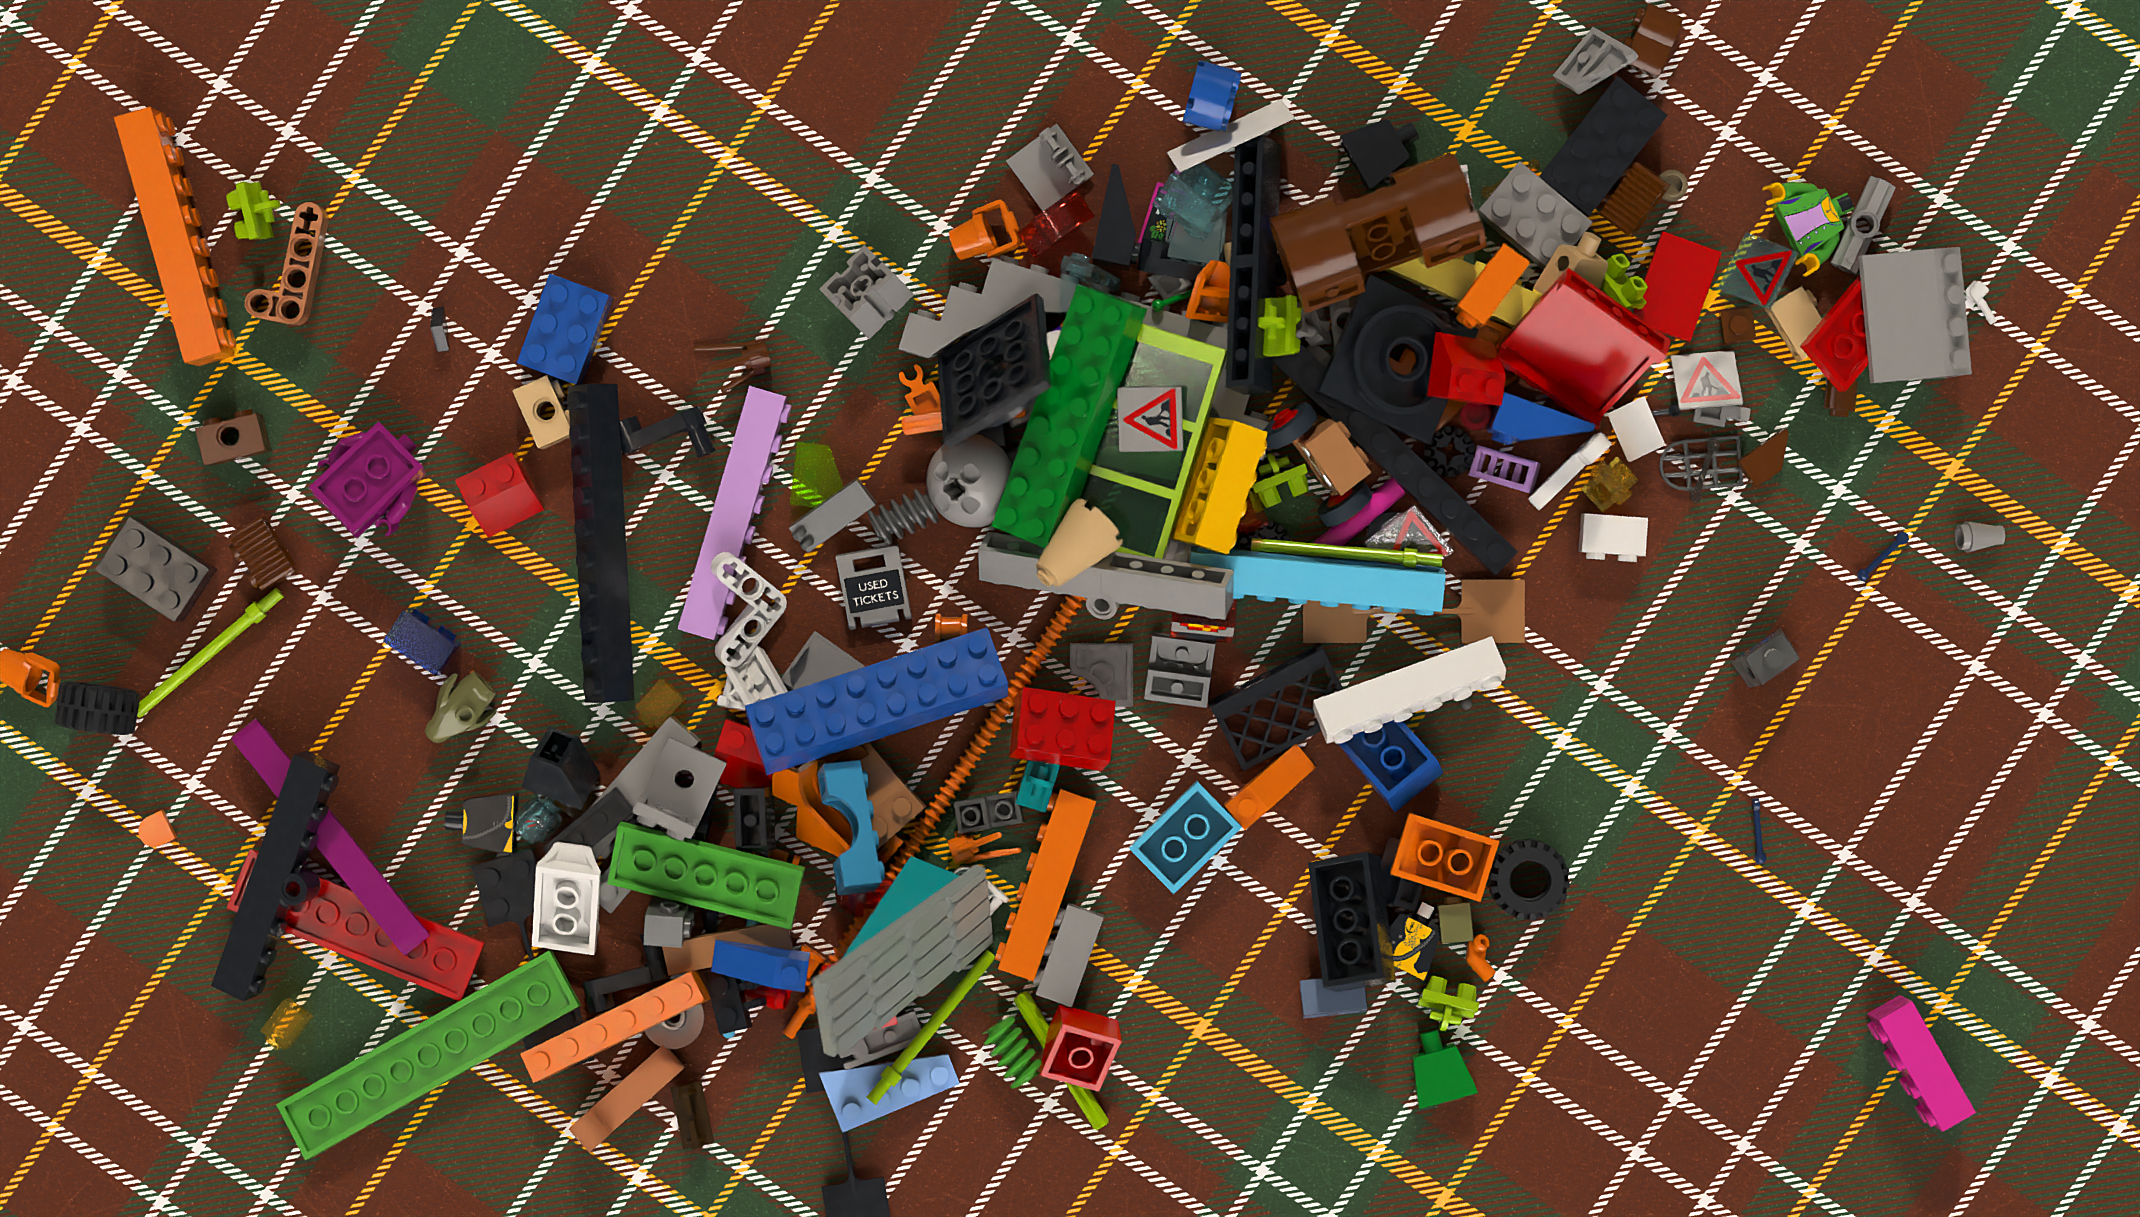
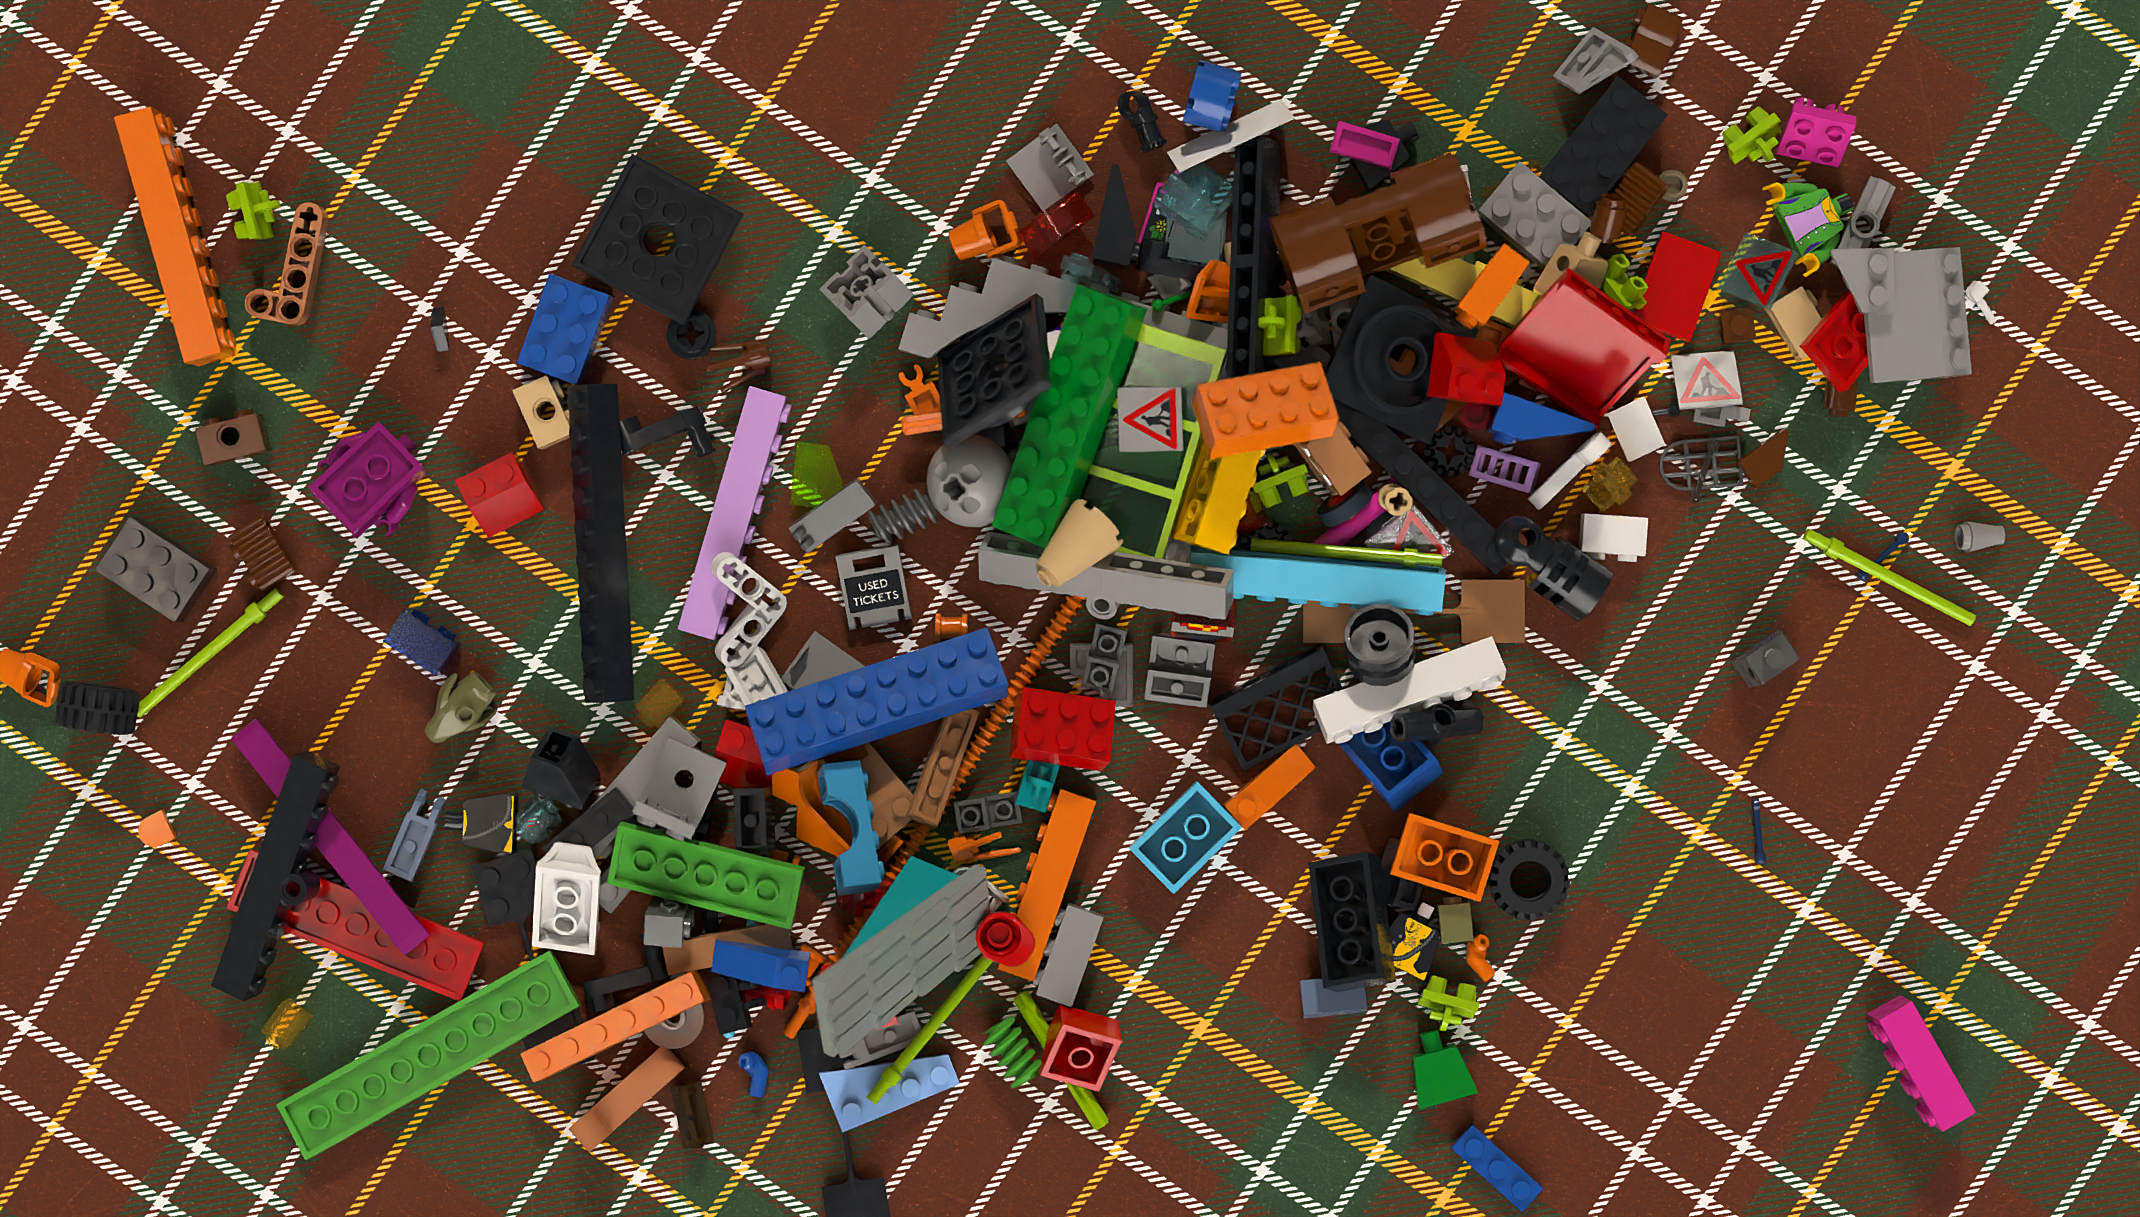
(413, 838): none -> sand blue hinge
(649, 199): none -> black piece
(703, 344): none -> black gear
(757, 1070): none -> blue arm
(941, 767): none -> medium nougat tile
(1004, 939): none -> red hat
(1104, 657): none -> dark grey slope
(1143, 120): none -> black connector
(1265, 410): none -> orange brick
(1364, 145): none -> dark pink tile
(1380, 645): none -> black wheel
(1398, 508): none -> tan bush
(1436, 724): none -> black piece
(1496, 1167): none -> blue plate
(1559, 569): none -> black cylinder
(1608, 218): none -> reddish brown brick
(1756, 141): none -> lime hips
(1816, 133): none -> dark pink plate
(1835, 549): none -> lime bar
(1868, 277): none -> light grey wing

